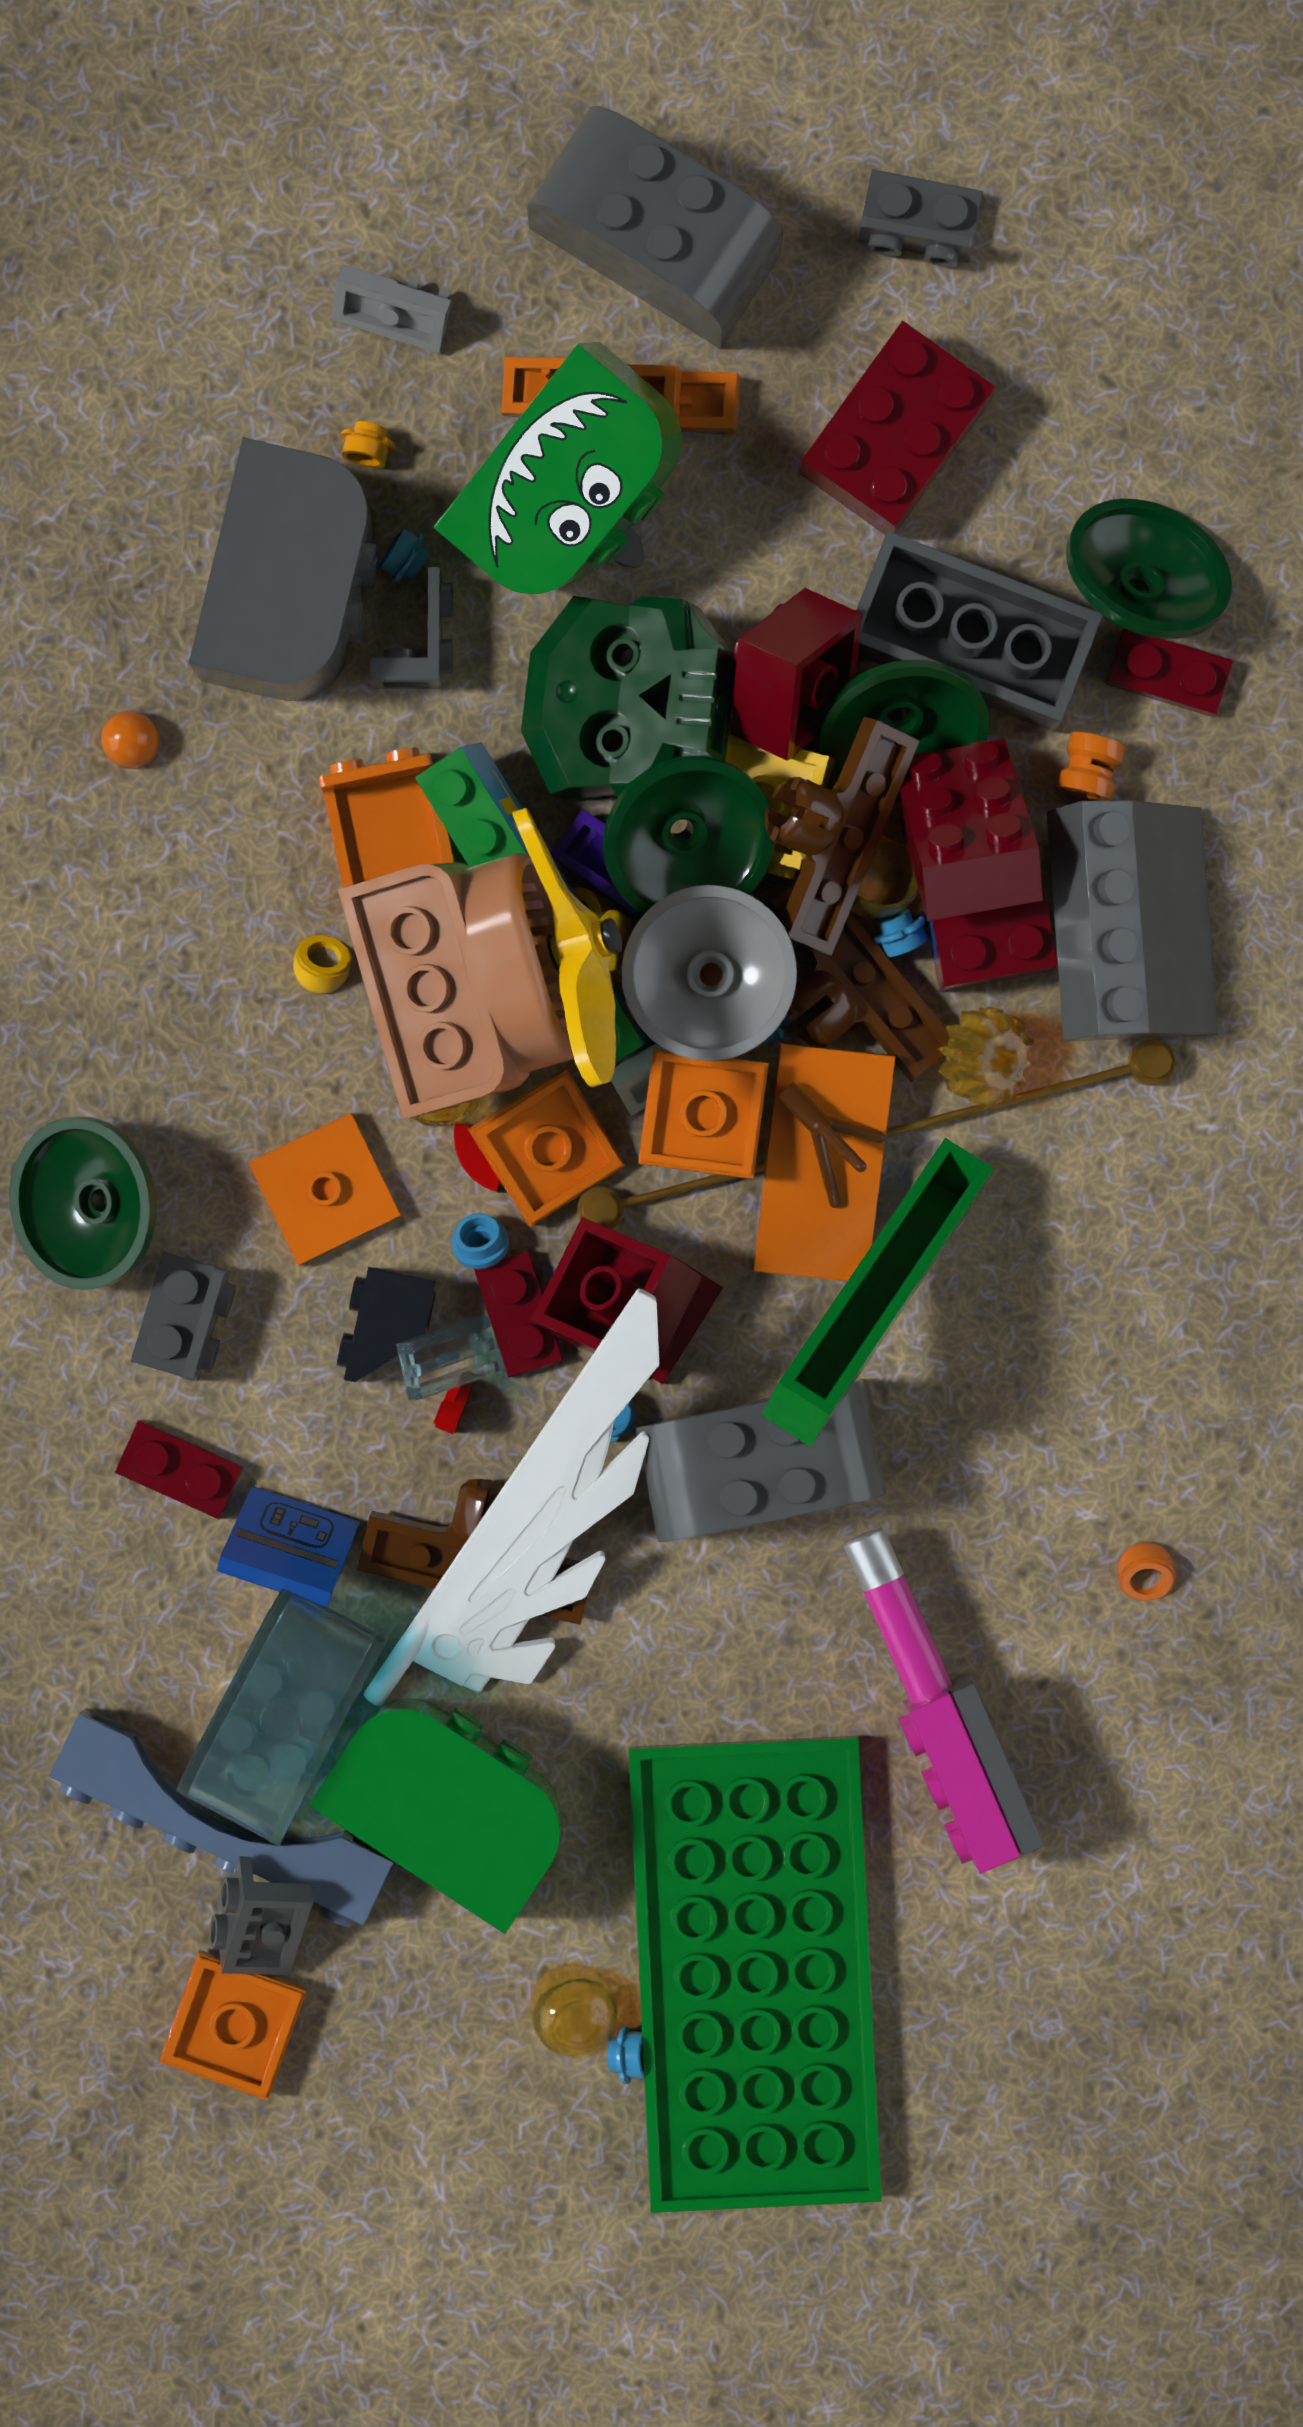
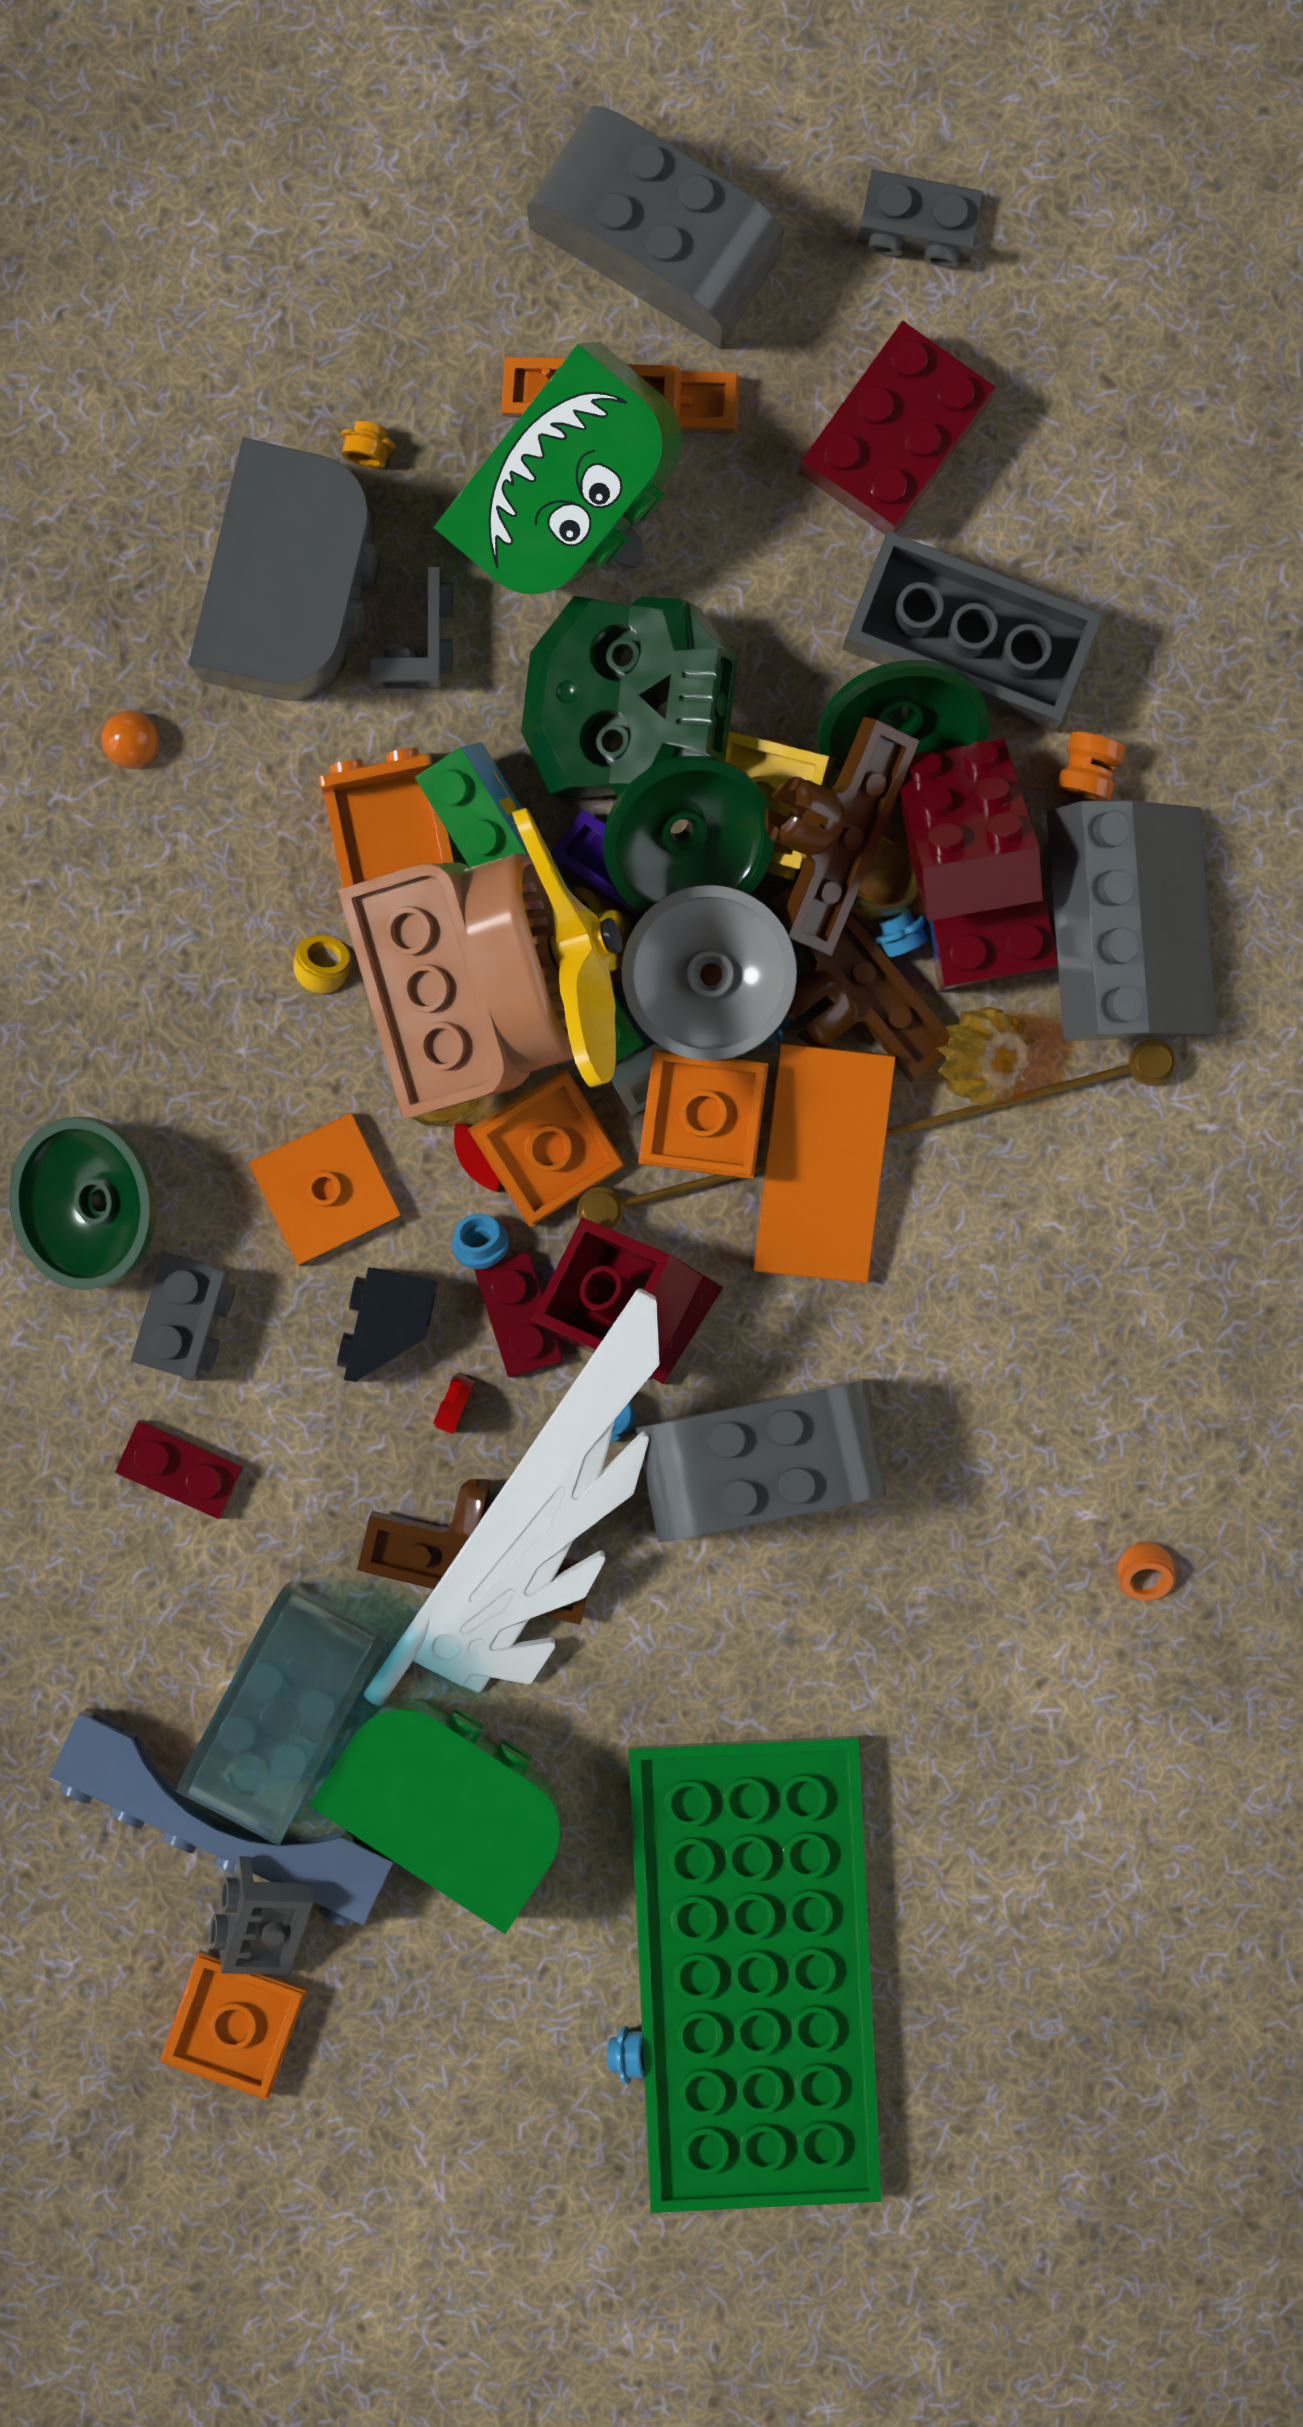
(288, 1546): blue tile -> none
(391, 308): light grey plate -> none
(405, 556): dark azure plate -> none
(477, 1349): clear light blue tile -> none
(573, 2010): clear yellow hair -> none
(792, 670): dark red brick -> none
(823, 1128): reddish brown plant -> none
(876, 1293): green brick -> none
(945, 1720): dark pink piece -> none
(1148, 568): dark green dish -> none
(1169, 672): dark red plate -> none

